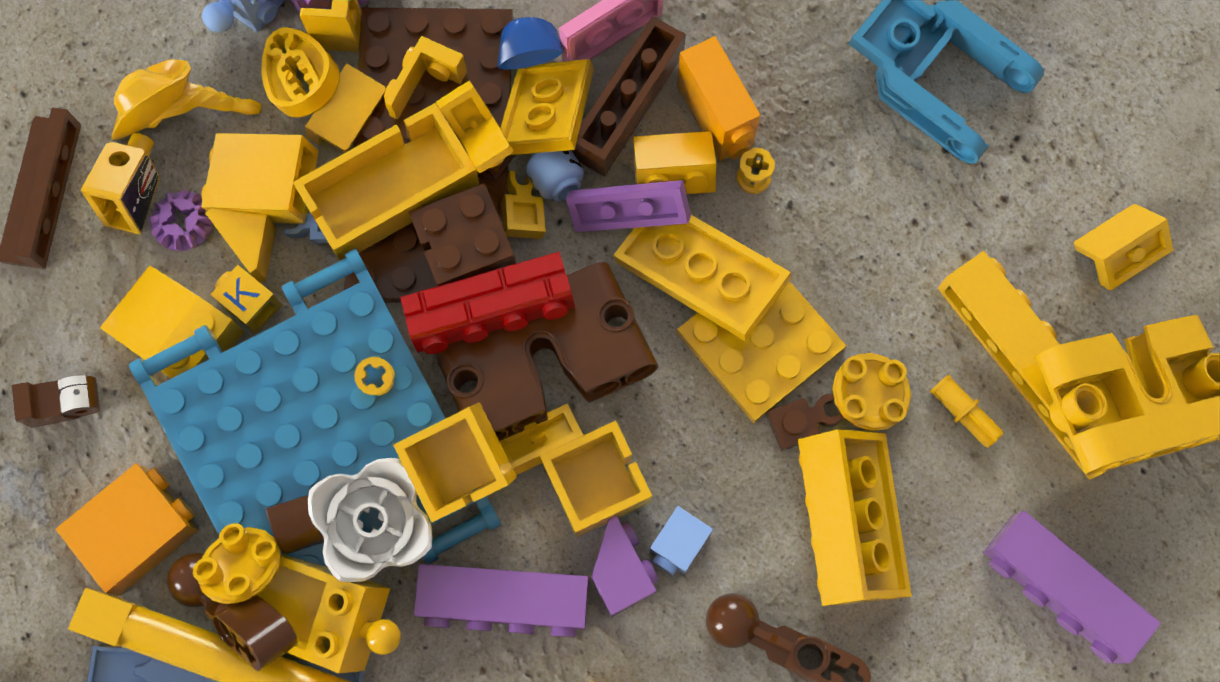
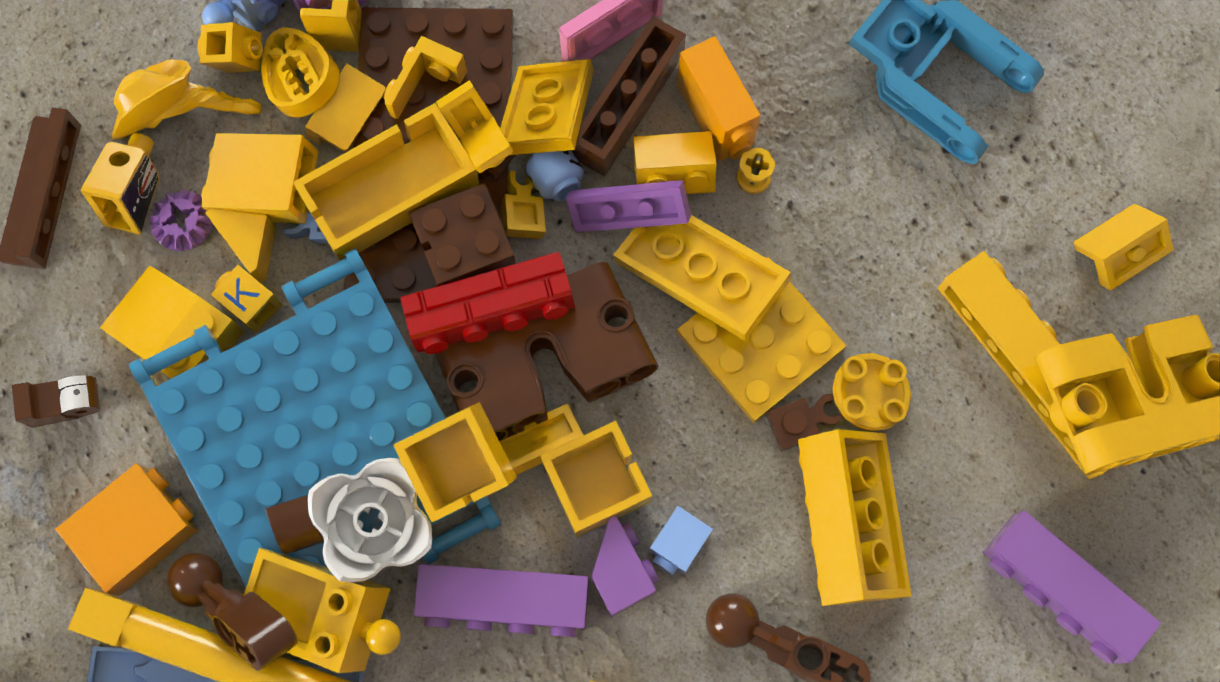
(230, 47): none -> yellow brick
(237, 564): yellow dish -> none
(361, 375): yellow bush -> none
(528, 43): blue piece -> none
(967, 411): yellow axle -> none

